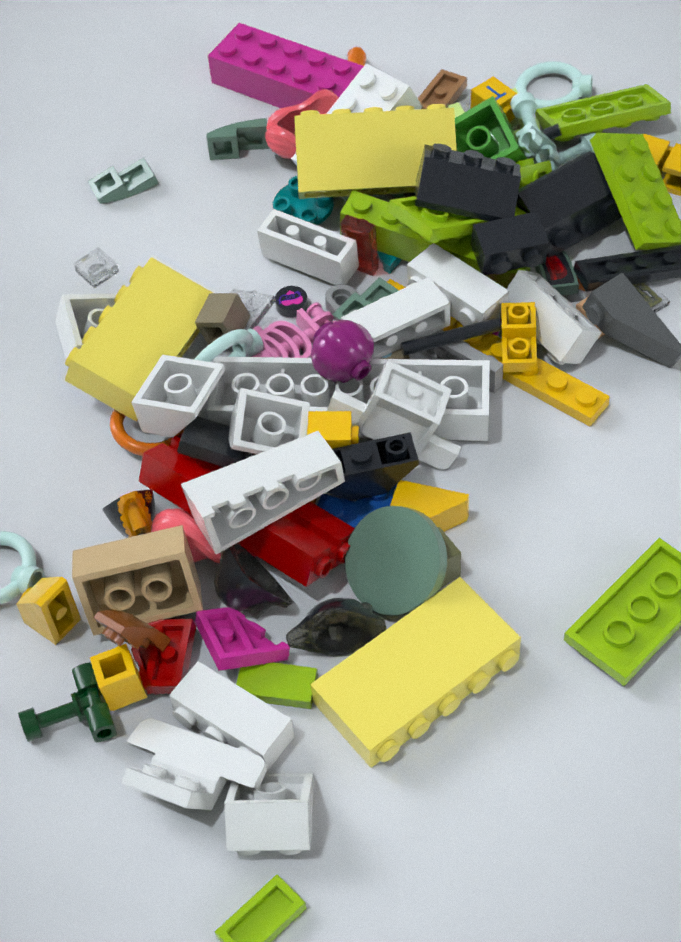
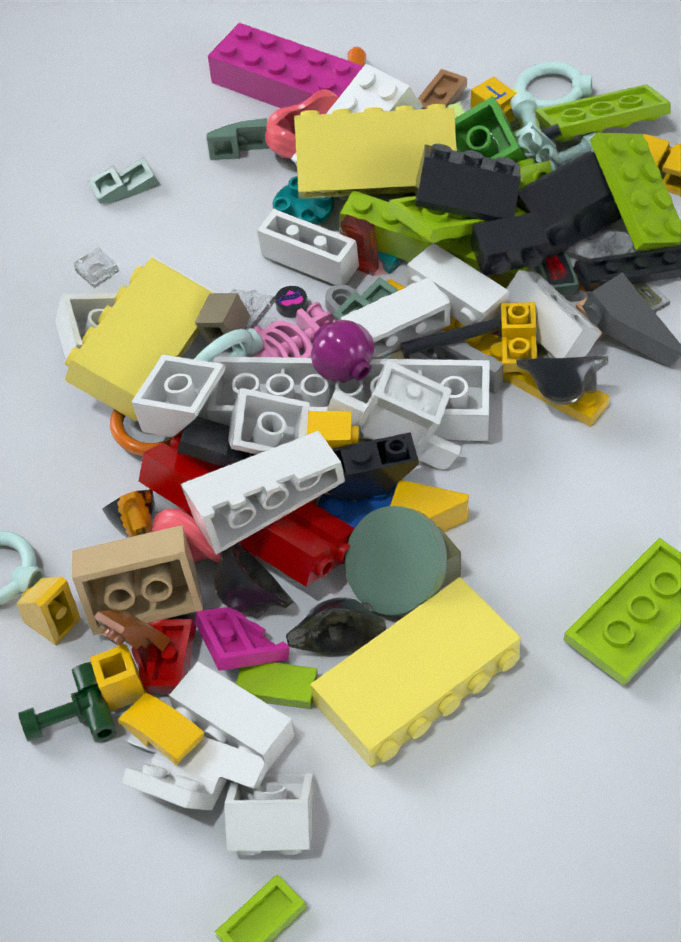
(161, 726): none -> yellow slope
(564, 379): none -> black hat
(602, 244): none -> clear piece

